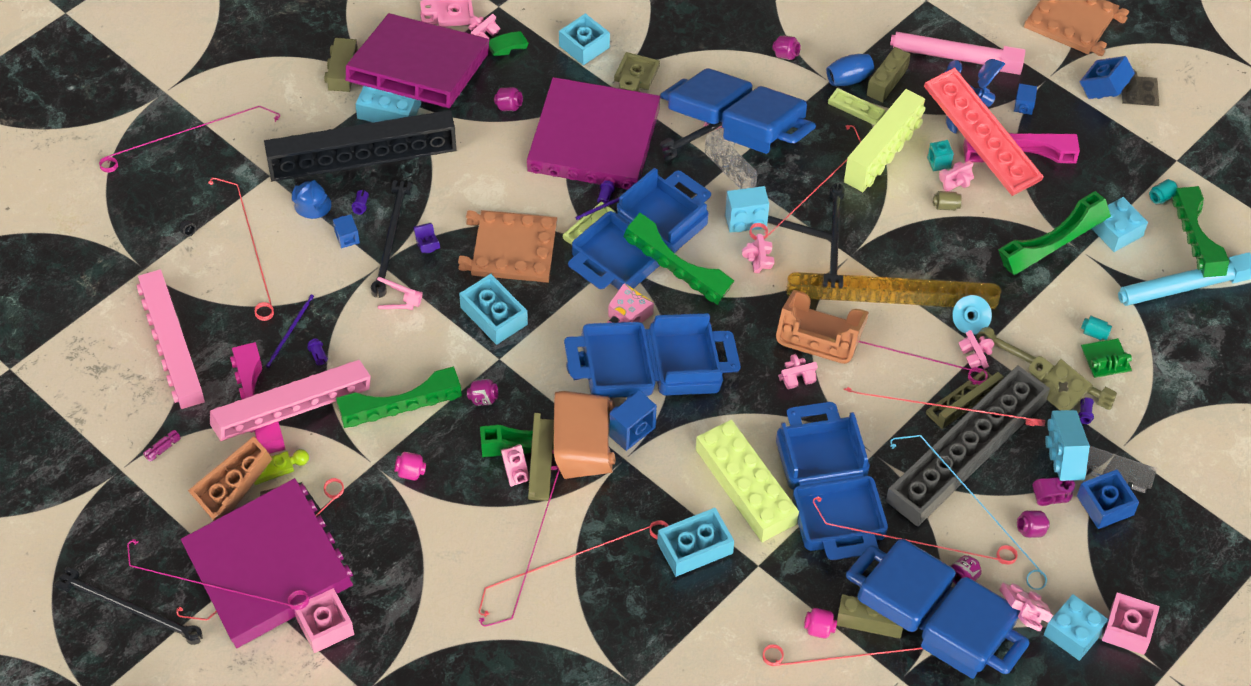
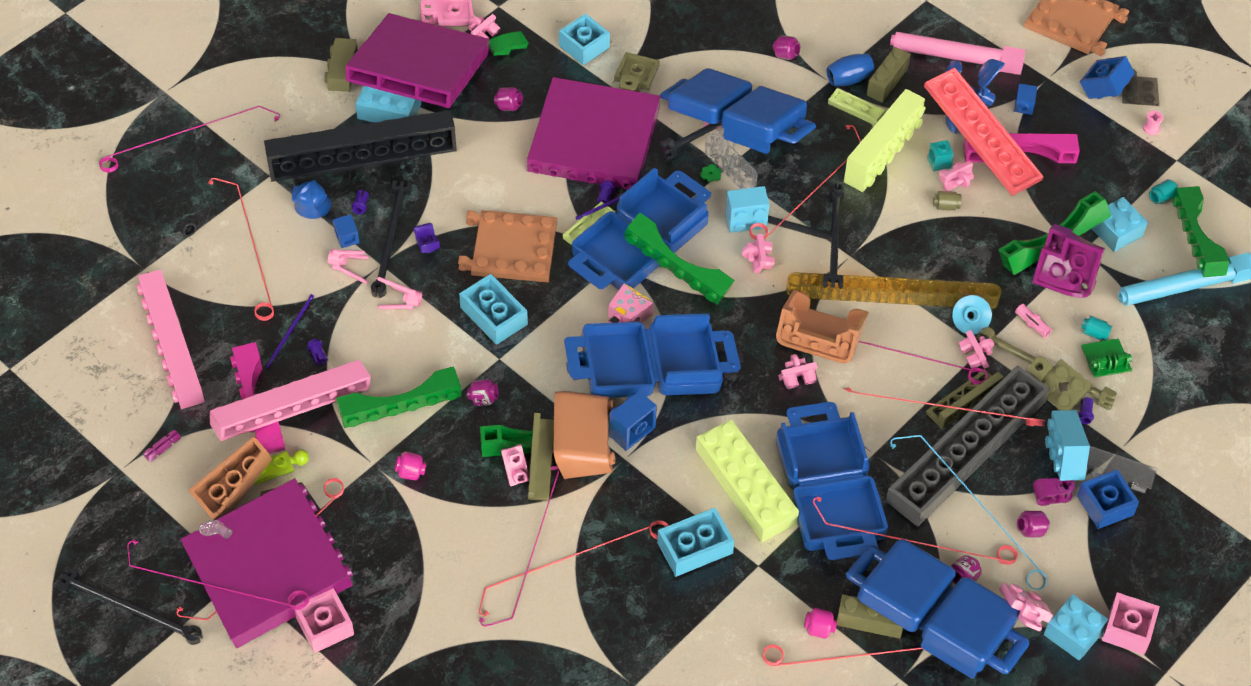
(215, 527): none -> clear arm
(339, 257): none -> bright pink plant
(711, 173): none -> green plant
(1043, 329): none -> bright pink pin
(1068, 263): none -> magenta slope
(1153, 122): none -> bright pink bush

